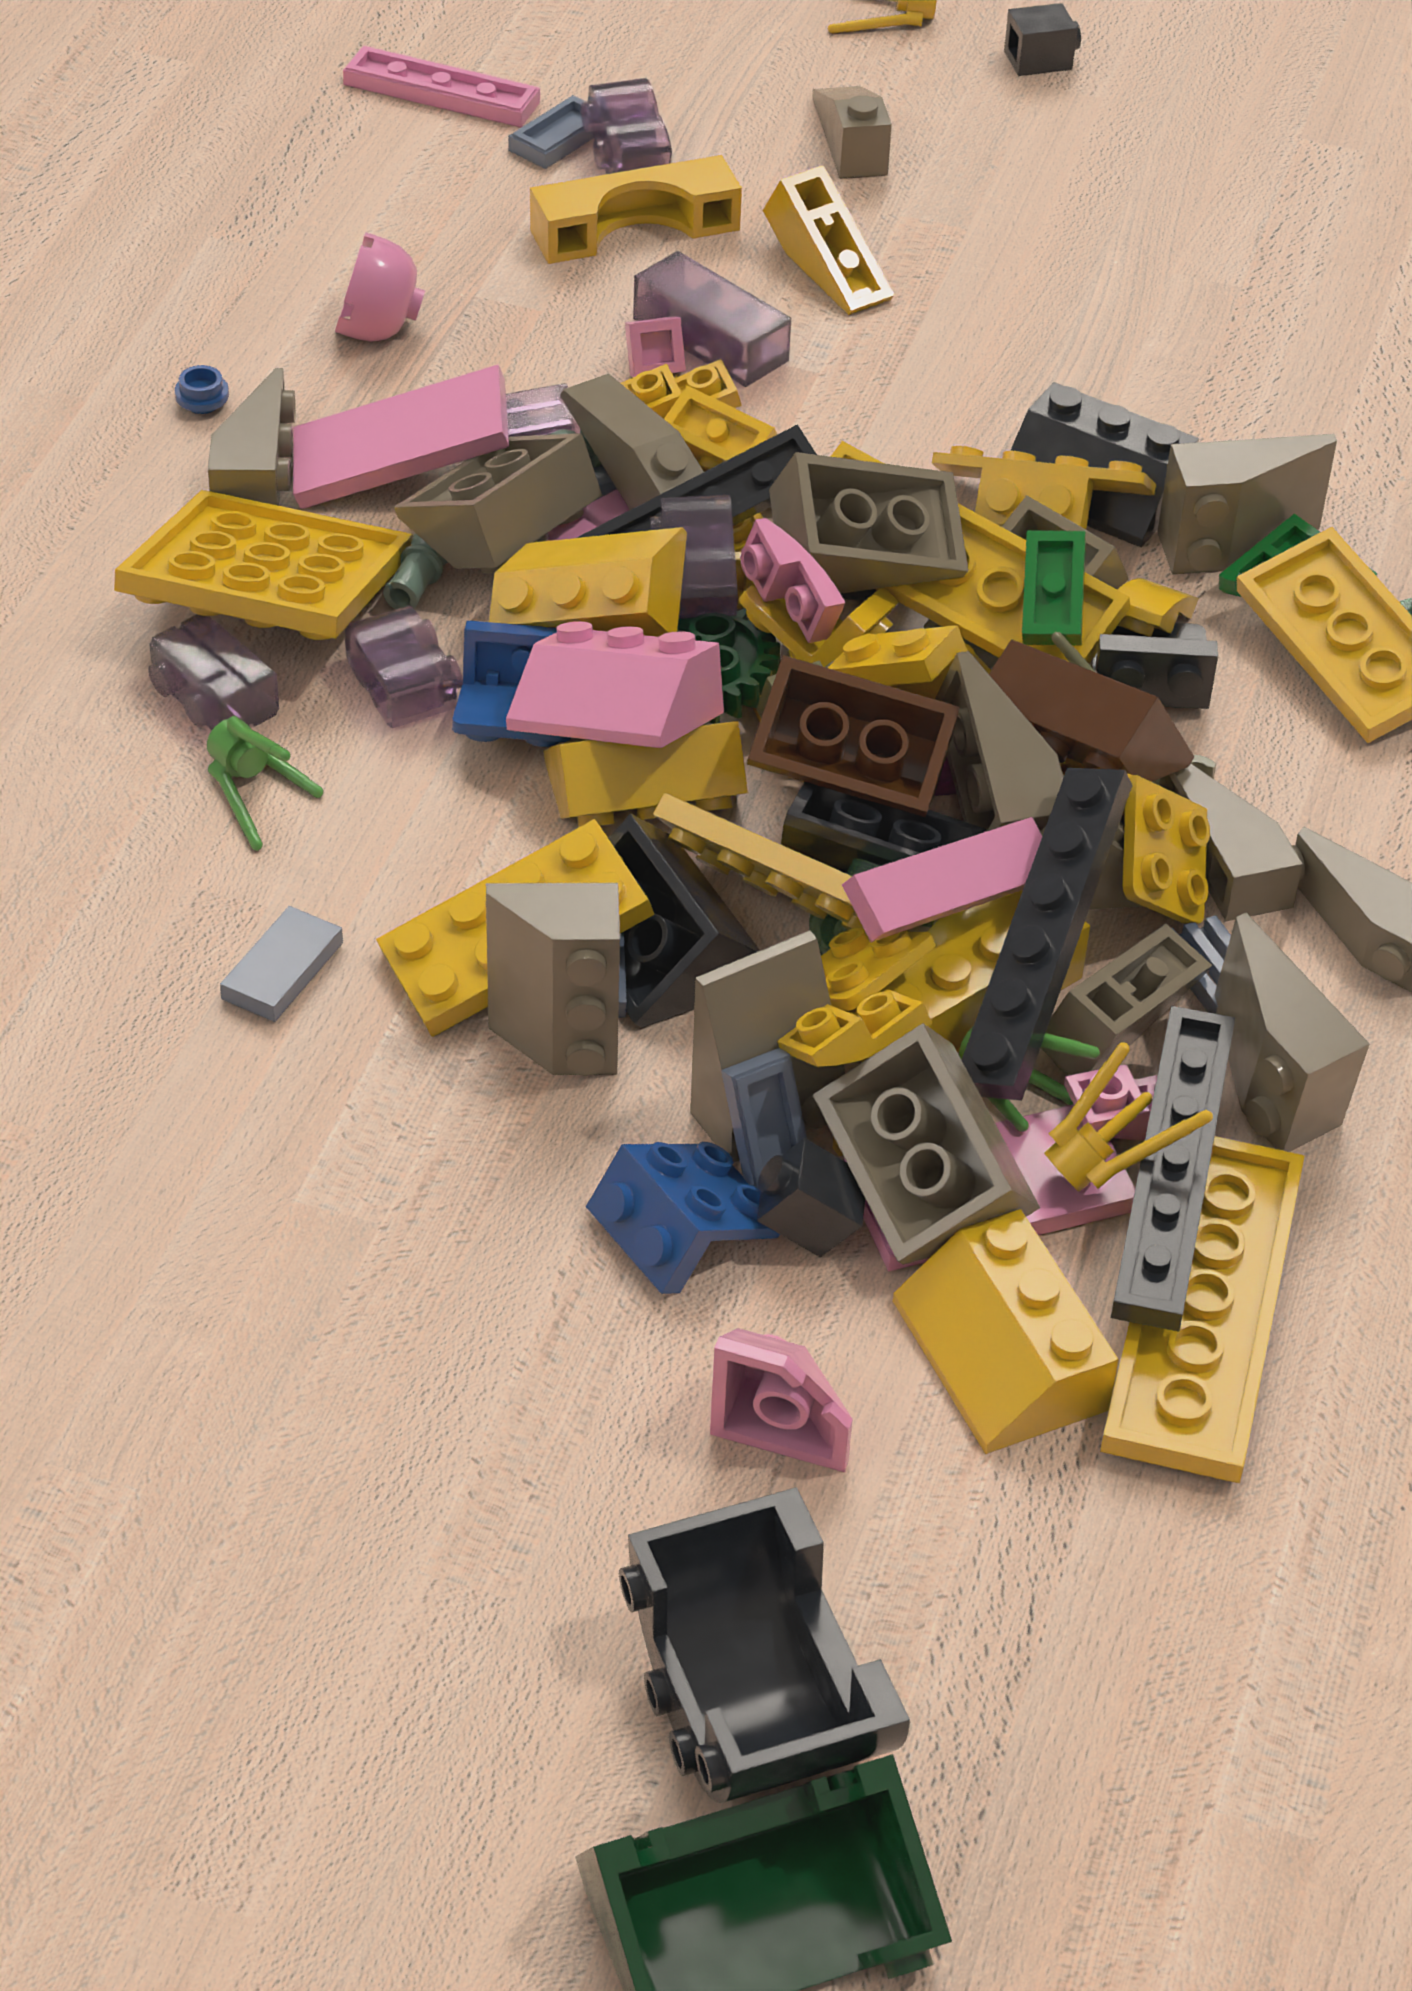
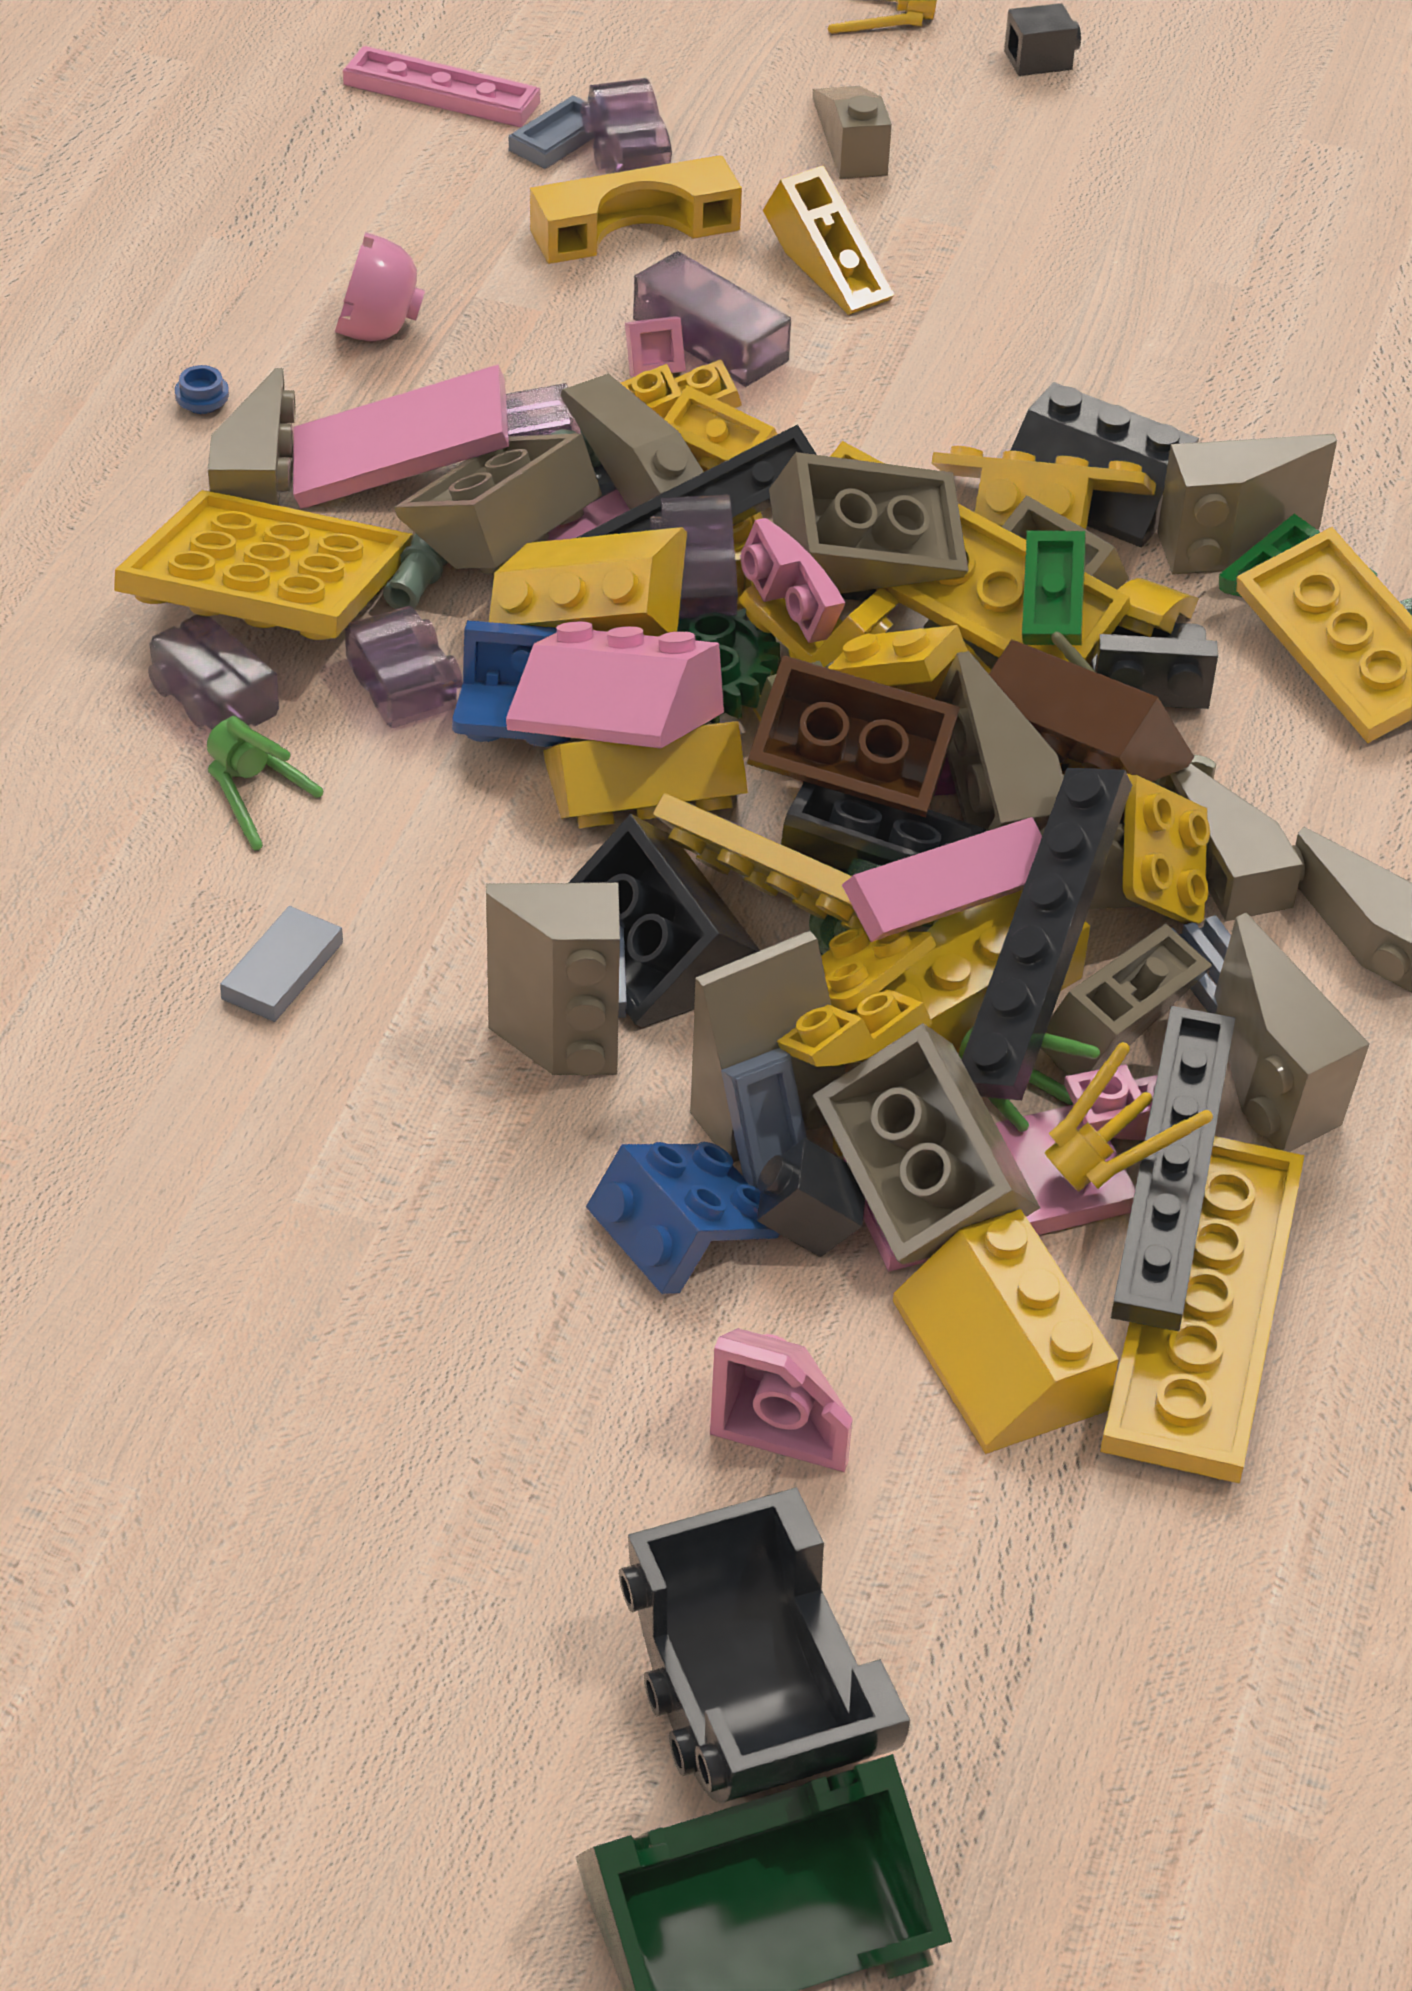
(444, 950): yellow plate -> none

